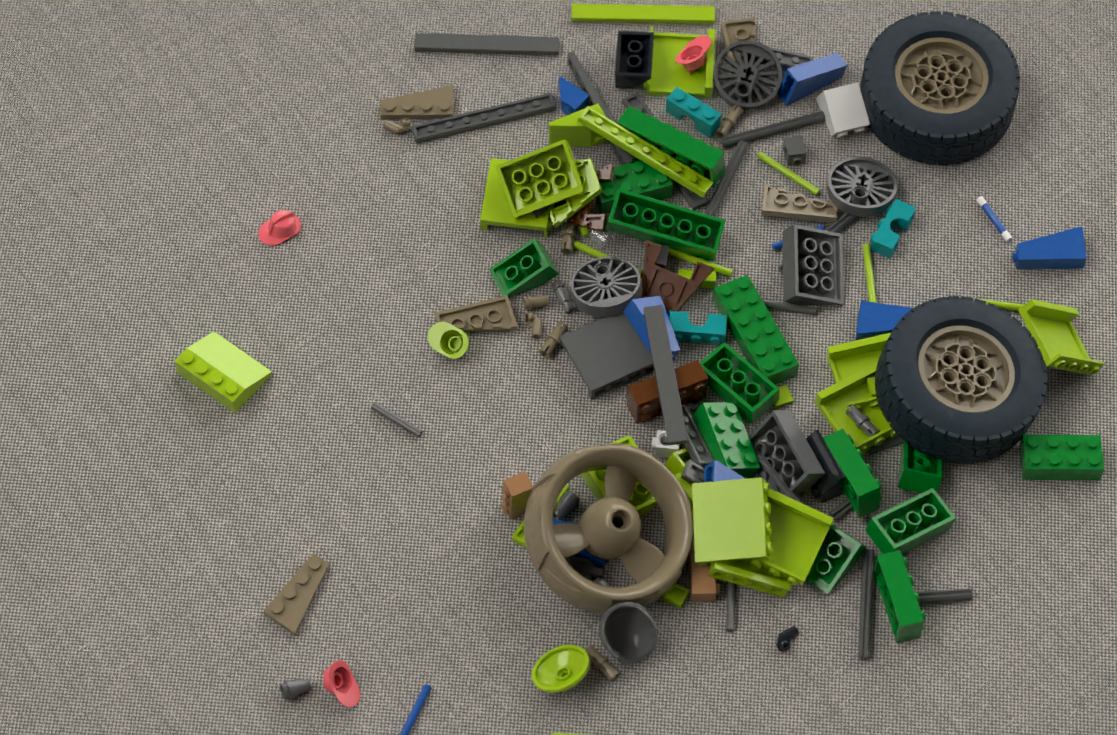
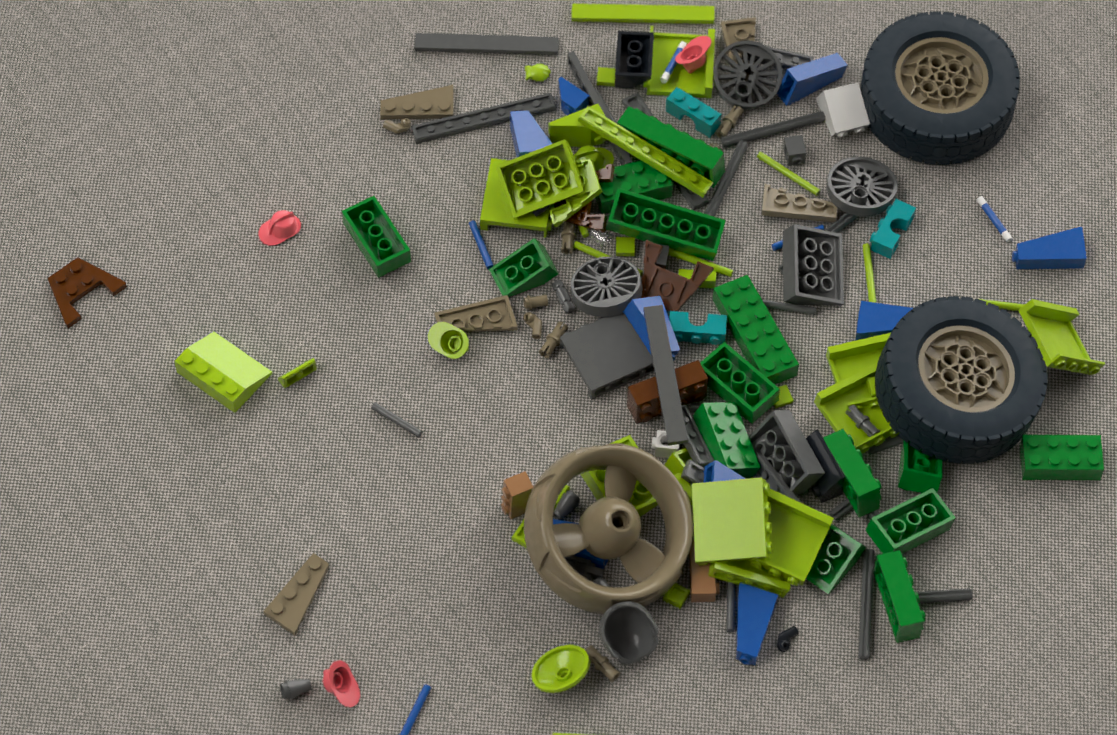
(75, 282): none -> reddish brown wing
(298, 373): none -> lime slope
(376, 236): none -> green brick
(481, 245): none -> blue bar
(526, 133): none -> slope
(537, 72): none -> lime animal
(599, 156): none -> lime piece
(606, 76): none -> lime tile
(625, 246): none -> lime tile
(667, 73): none -> bar
(753, 619): none -> blue slope

